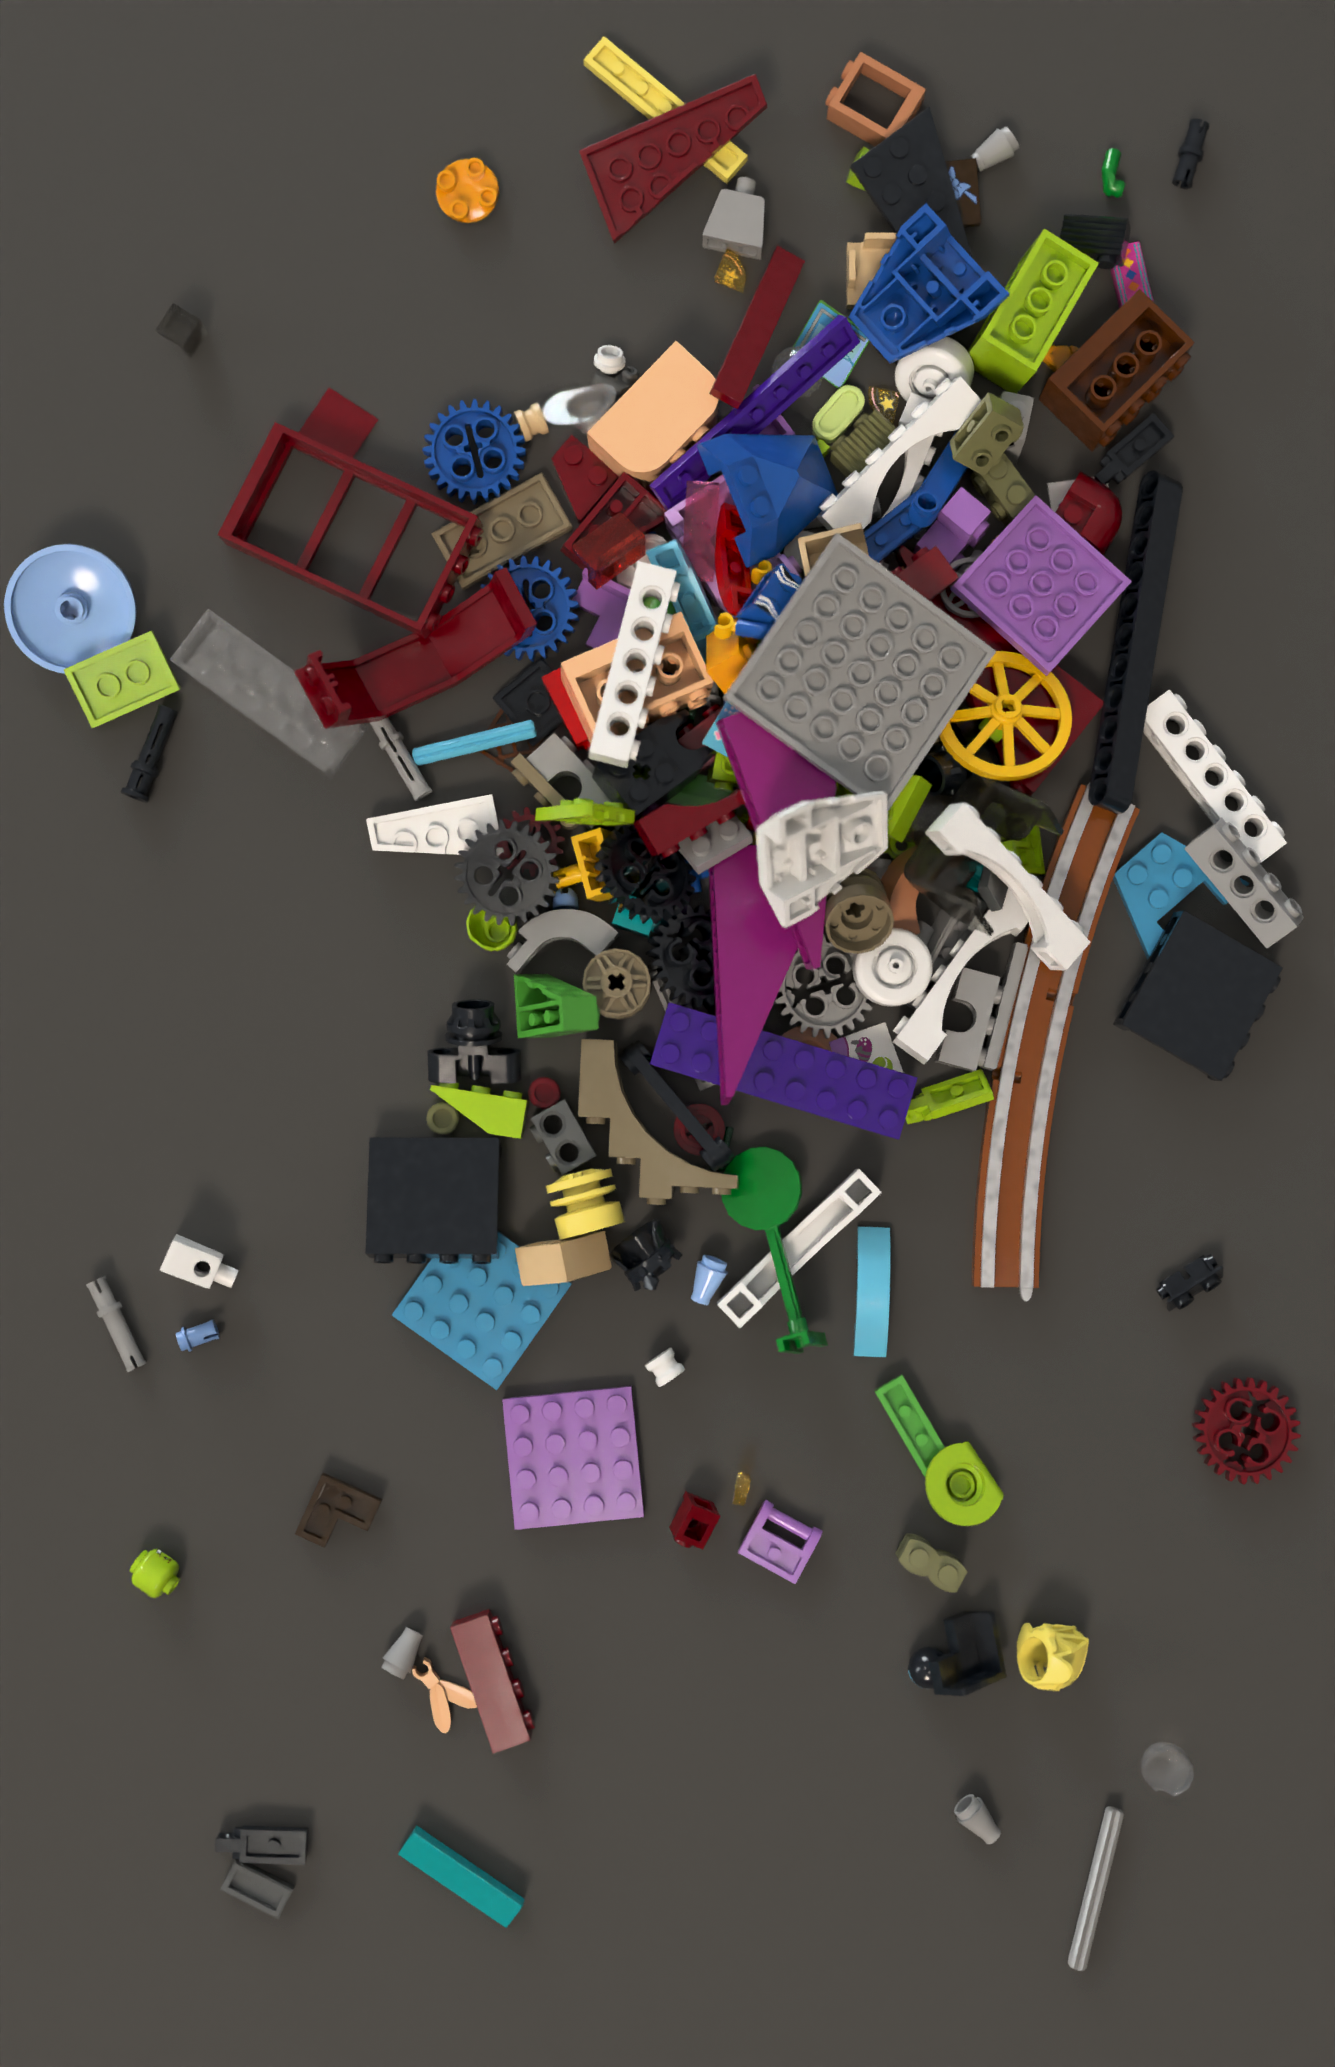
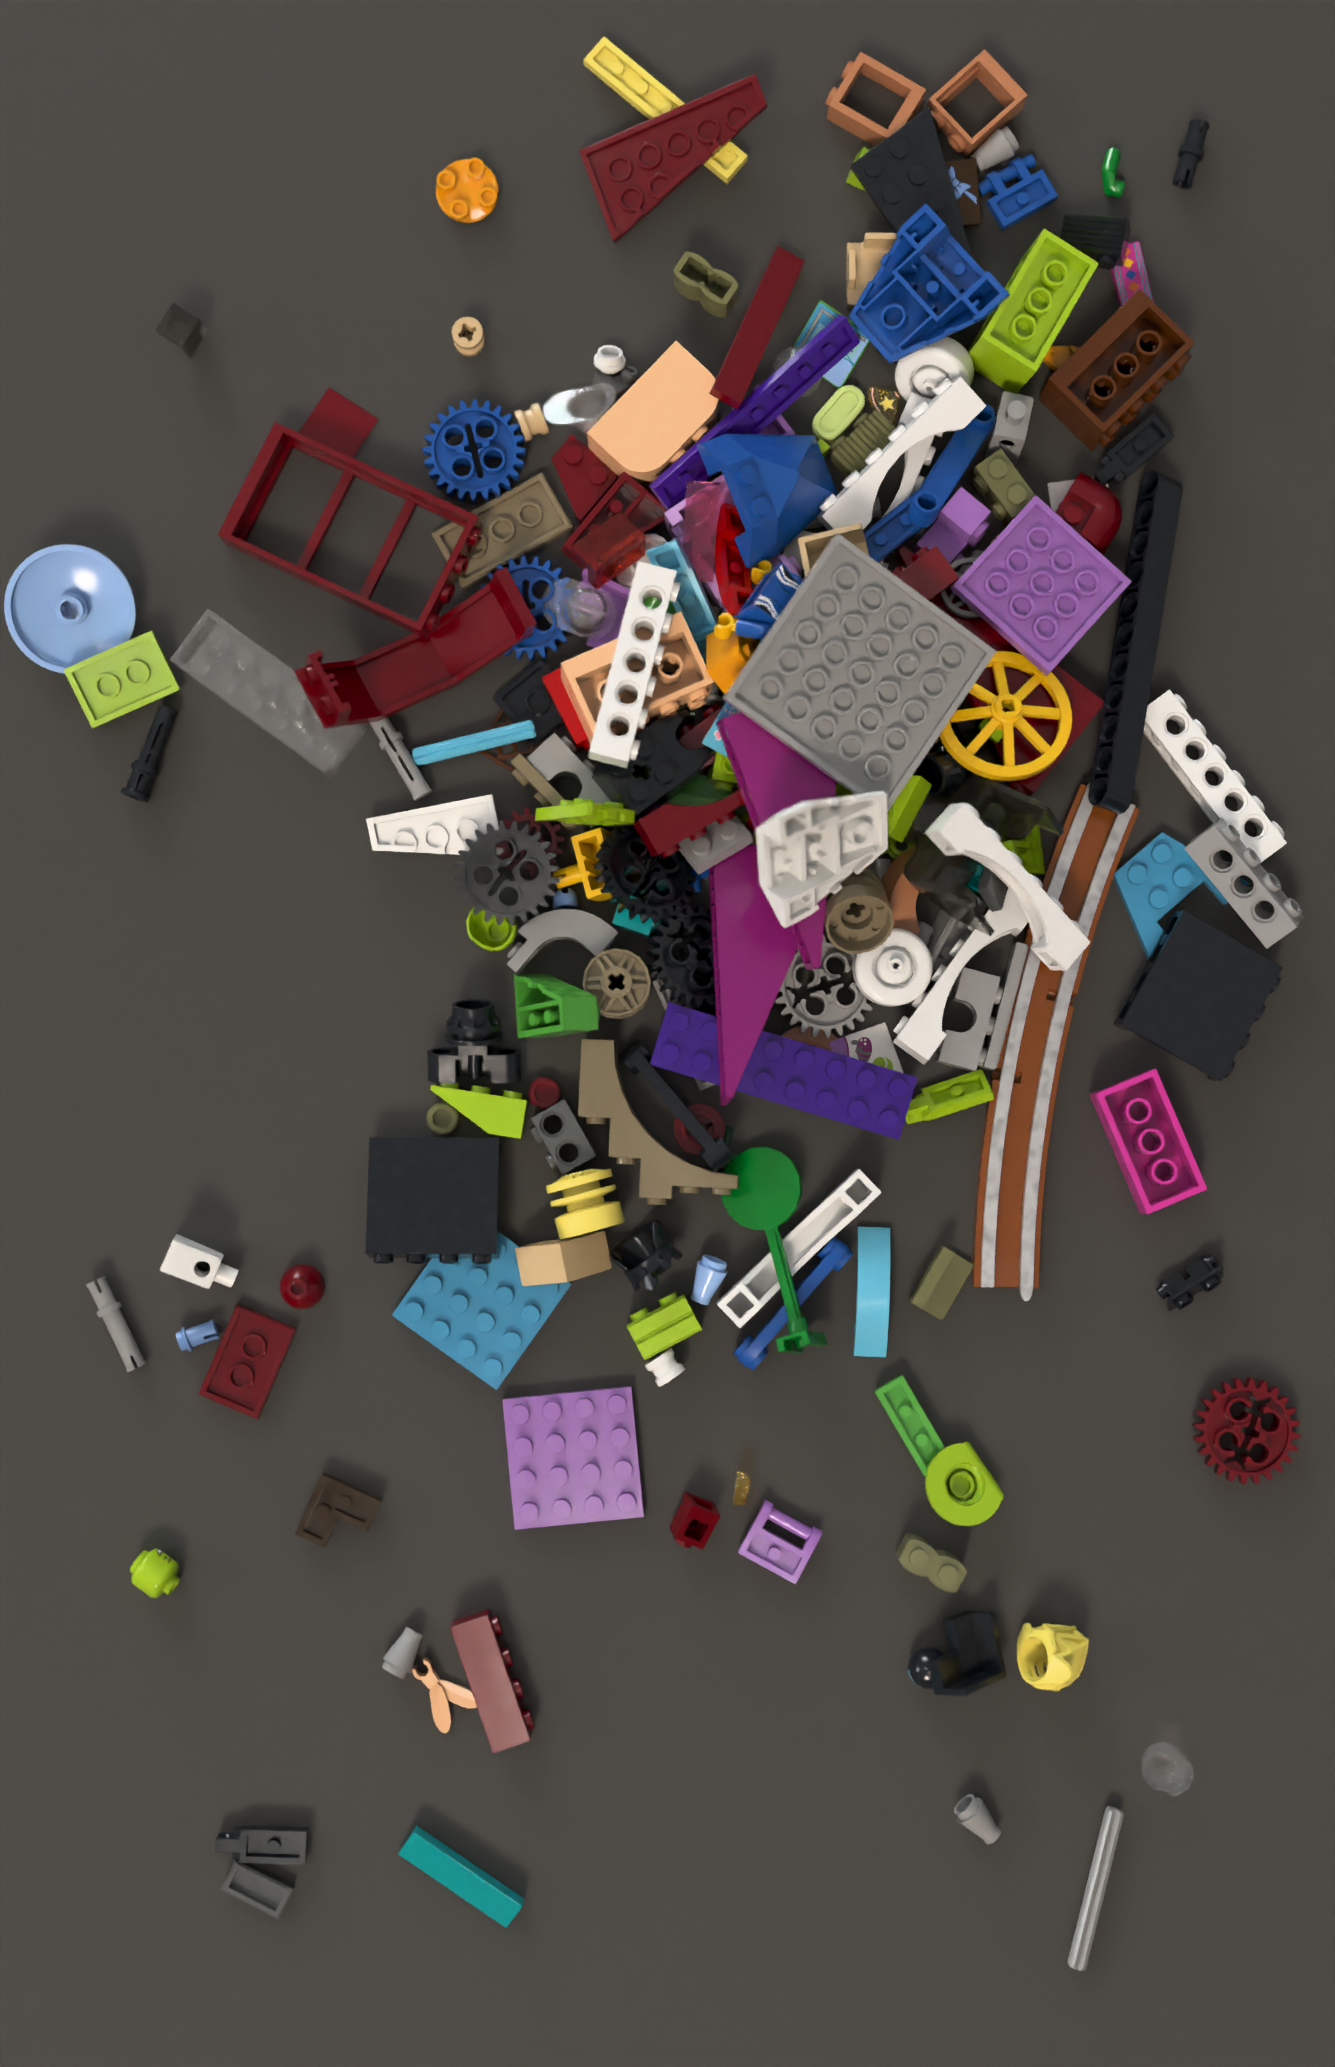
(247, 1361): none -> dark red tile
(302, 1286): none -> dark red brick
(471, 343): none -> tan wheel
(580, 608): none -> clear piece
(664, 1325): none -> lime brick
(699, 282): none -> olive brick
(731, 272): clear yellow tile -> none
(737, 221): light grey torso -> none
(752, 1349): none -> blue piece
(941, 1282): none -> olive panel
(987, 434): olive brick -> none
(1000, 86): none -> nougat window
(1020, 200): none -> blue plate
(1148, 1141): none -> dark pink brick

